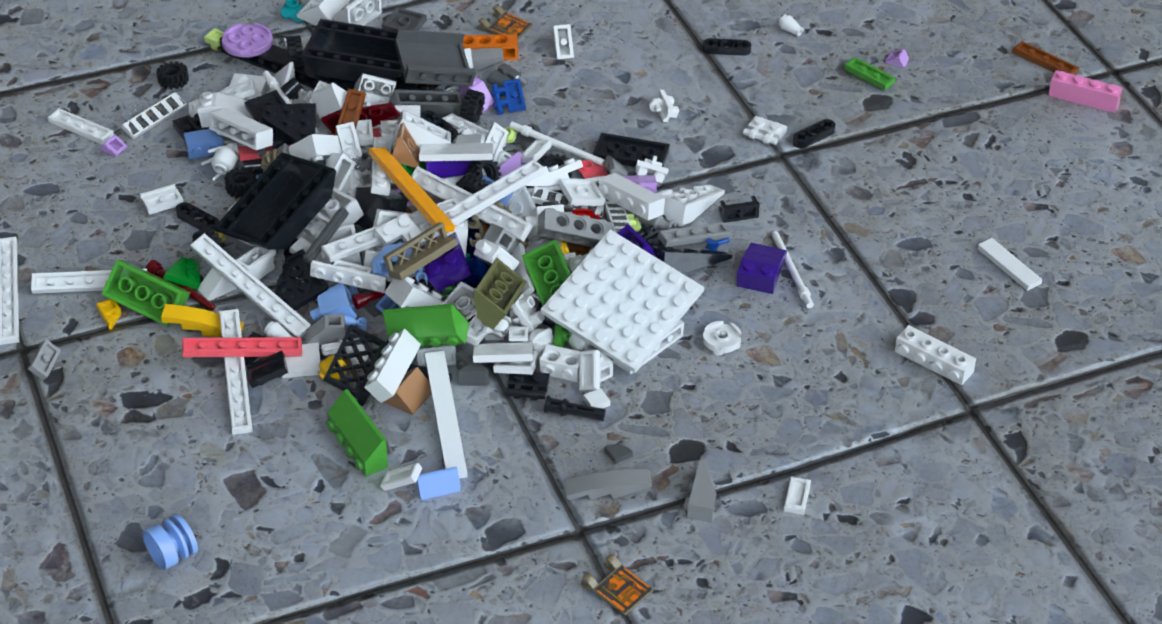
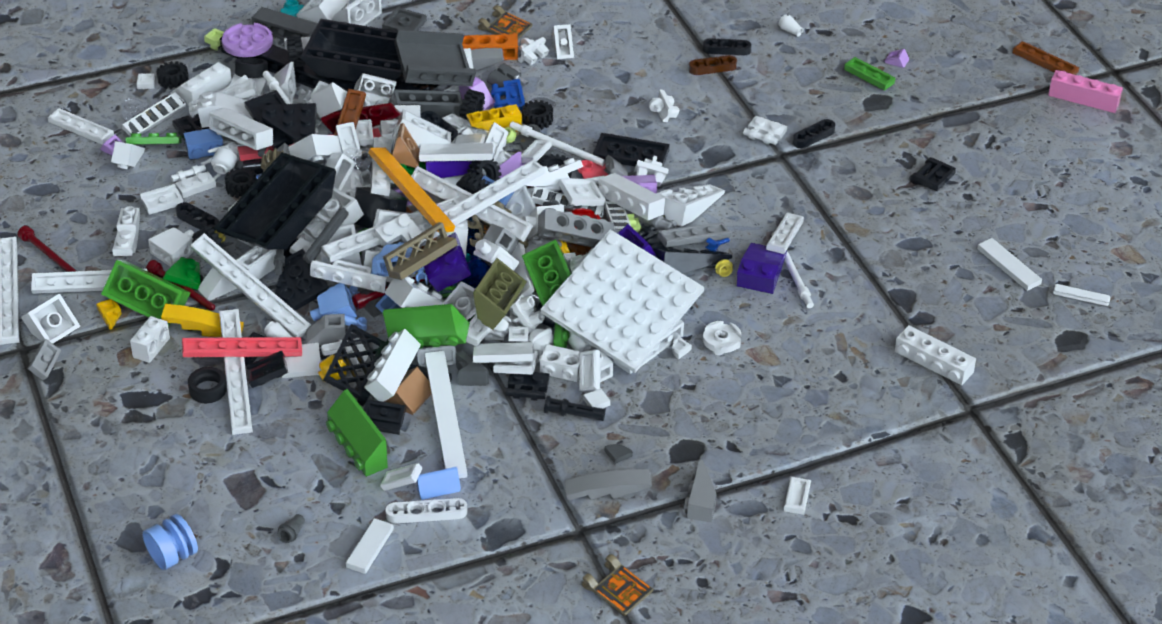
(27, 235): none -> dark red piece
(51, 320): none -> white slope
(126, 154): none -> white slope
(127, 232): none -> white slope
(146, 81): none -> white tile
(150, 339): none -> white brick
(154, 138): none -> bright green plate
(171, 245): none -> white torso
(195, 184): none -> white plate
(207, 395): none -> black tyre
(212, 79): none -> white slope
(251, 67): none -> black tyre
(282, 24): none -> dark grey brick
(290, 529): none -> dark grey cone
(291, 88): black piece -> none
(369, 546): none -> white tile
(386, 416): none -> black plate
(426, 510): none -> white beam
(502, 116): none -> yellow slope
(530, 48): none -> white hips
(537, 113): none -> black tyre
(680, 347): none -> white tile
(703, 65): none -> reddish brown beam
(724, 268): none -> light yellow plate
(739, 211): black hinge -> none
(785, 233): none -> white tile
(936, 177): none -> black plate
(1082, 295): none -> white axle

